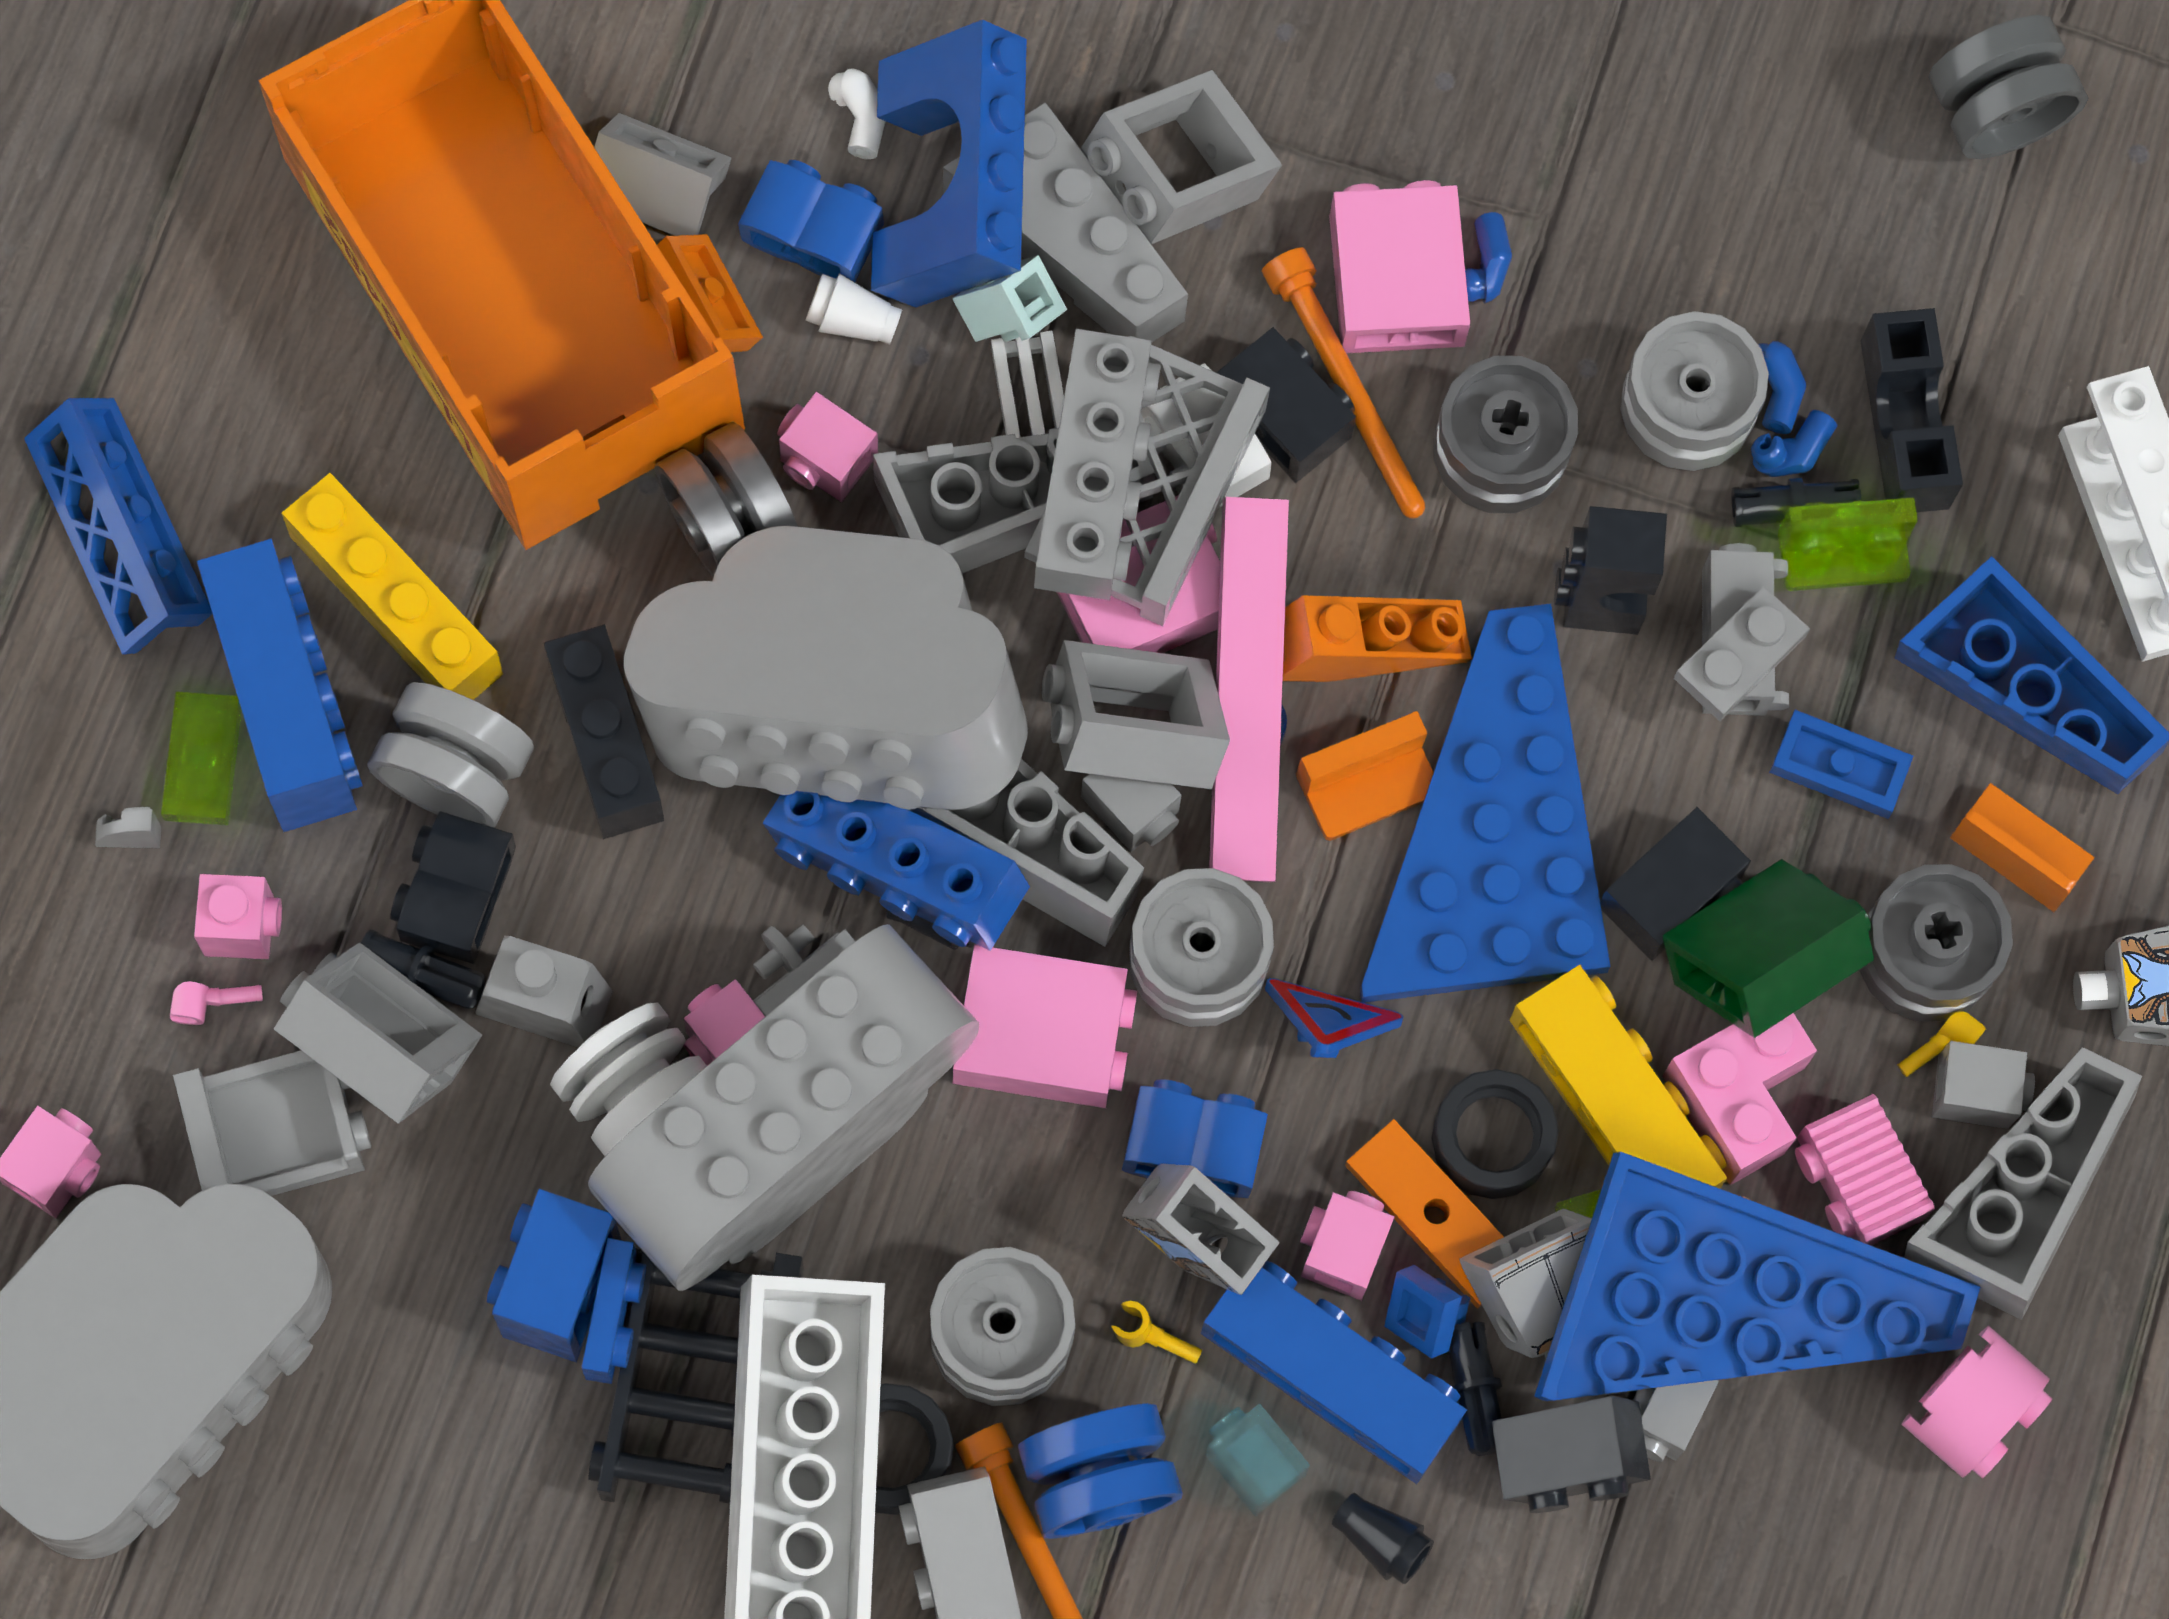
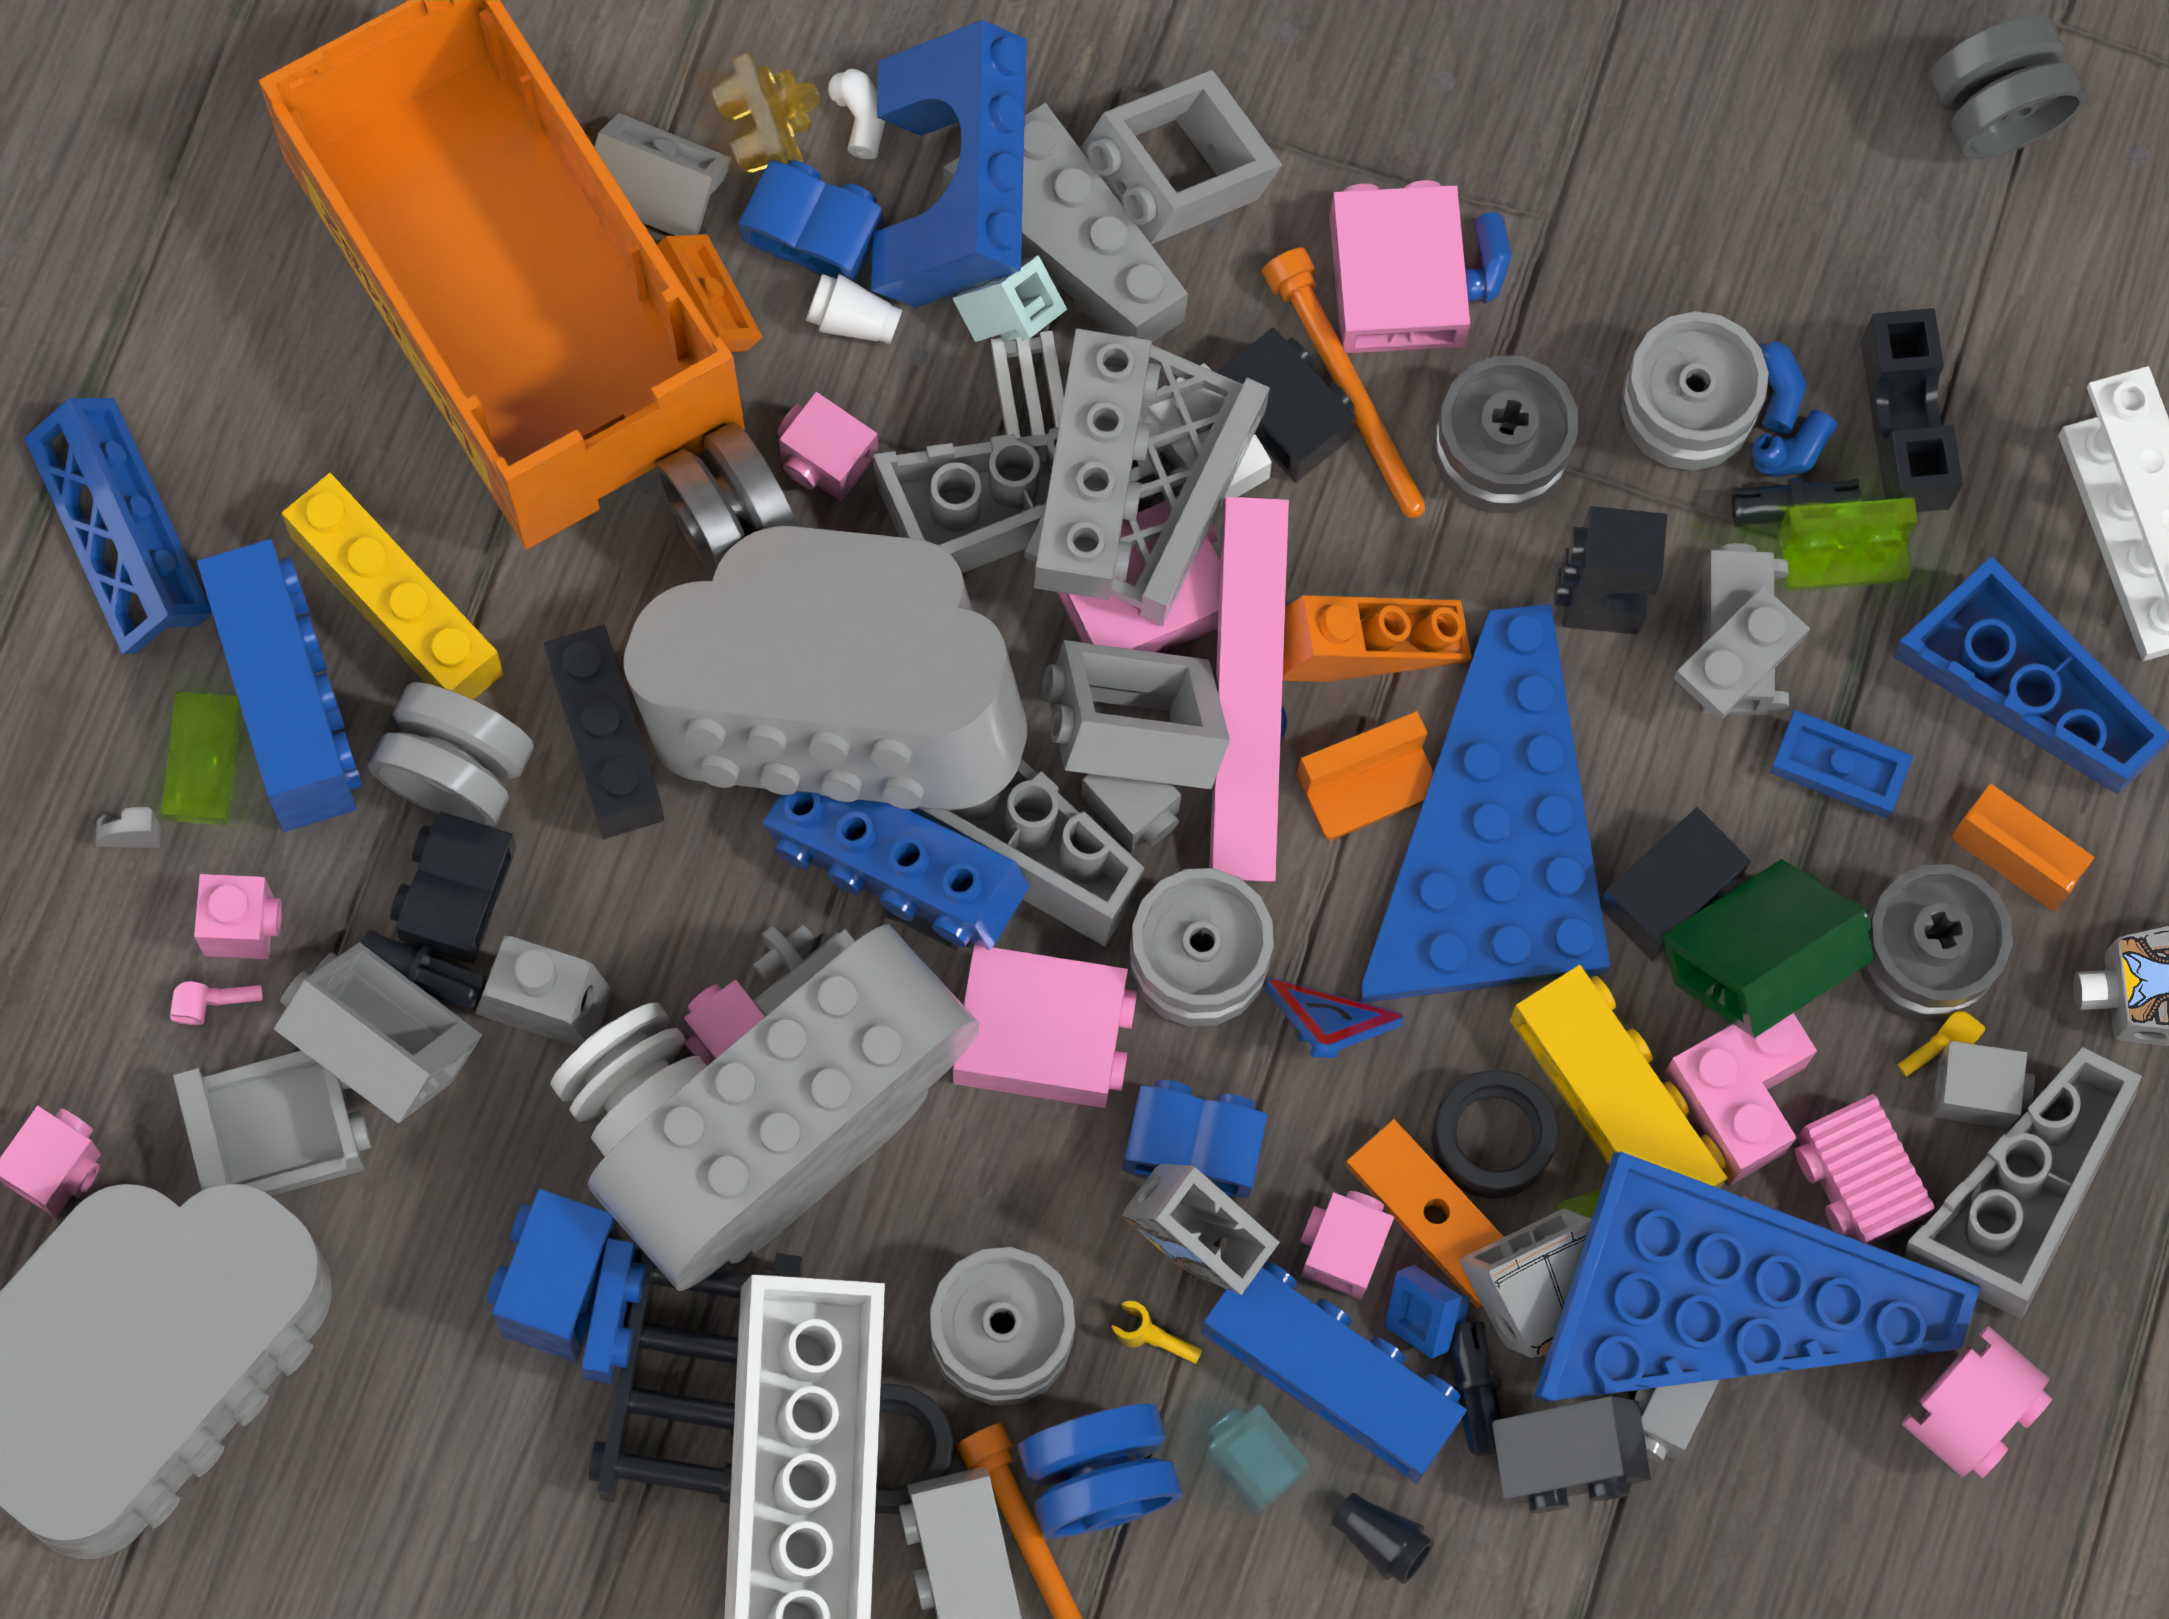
(756, 93): none -> clear yellow hips

